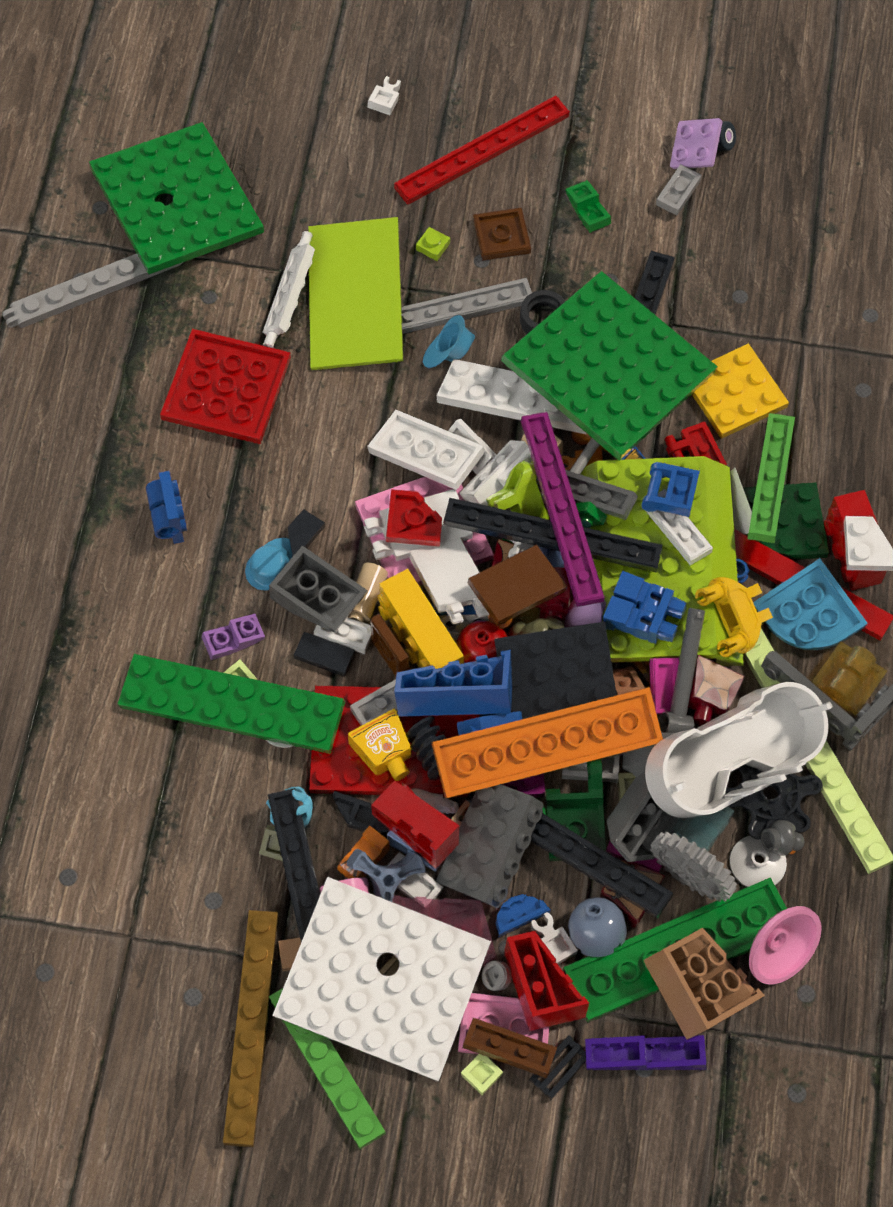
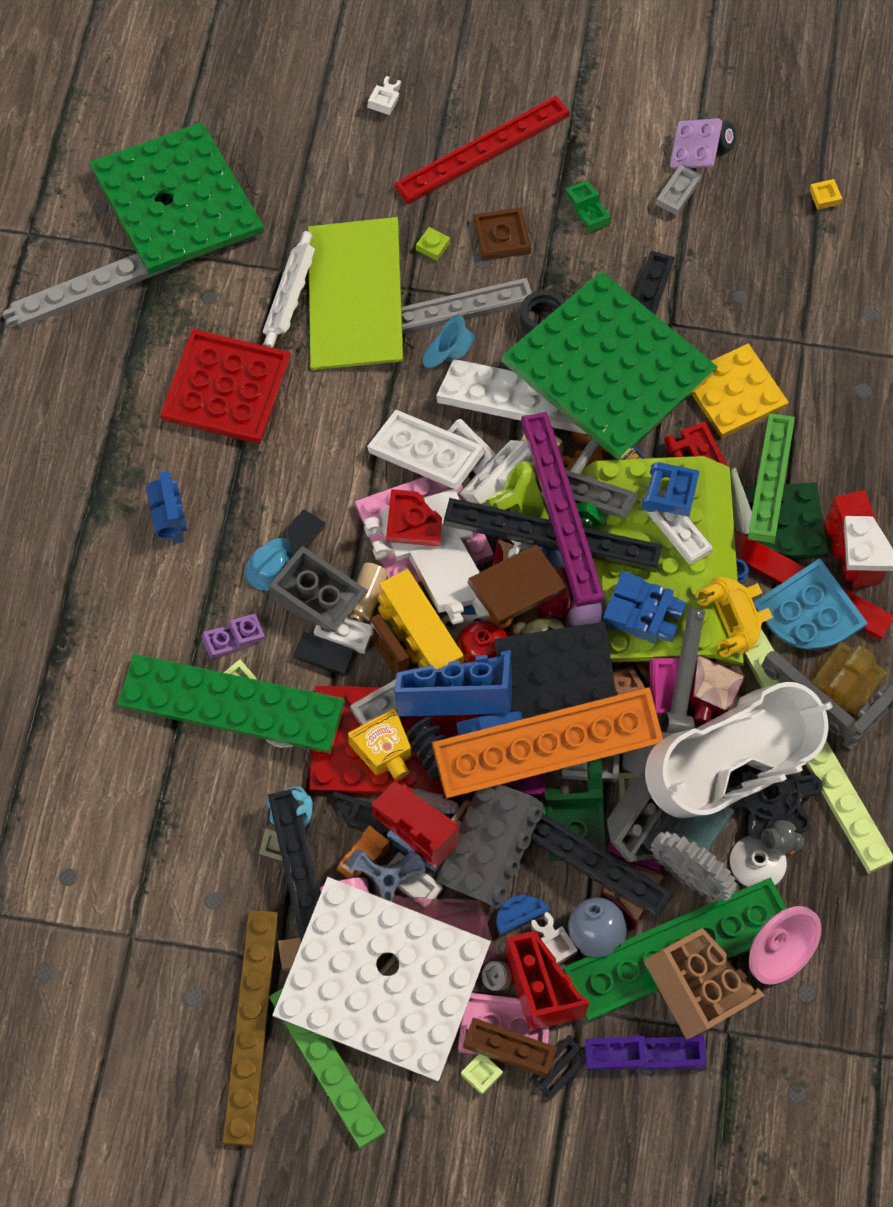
(825, 194): none -> yellow plate

